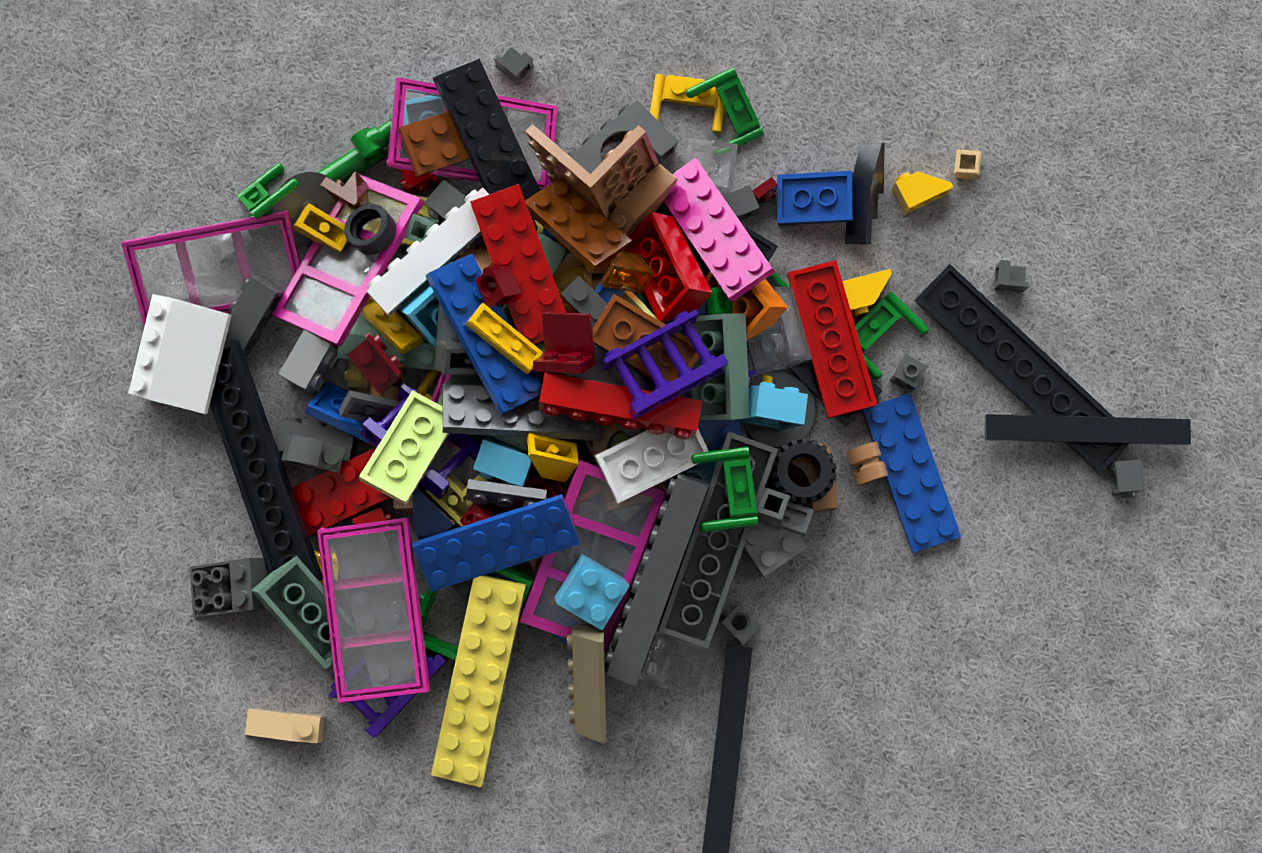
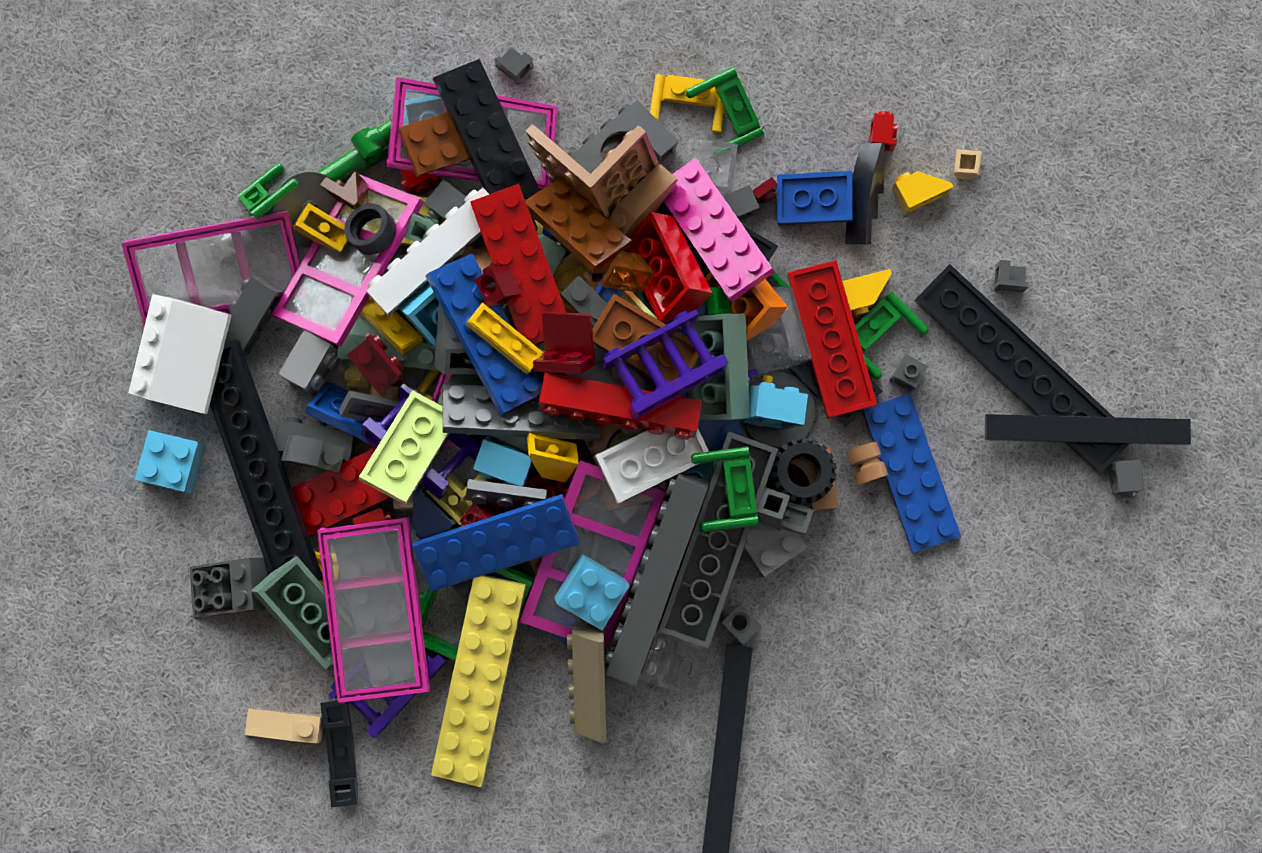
(170, 462): none -> medium azure brick
(341, 753): none -> black slope
(884, 130): none -> red brick

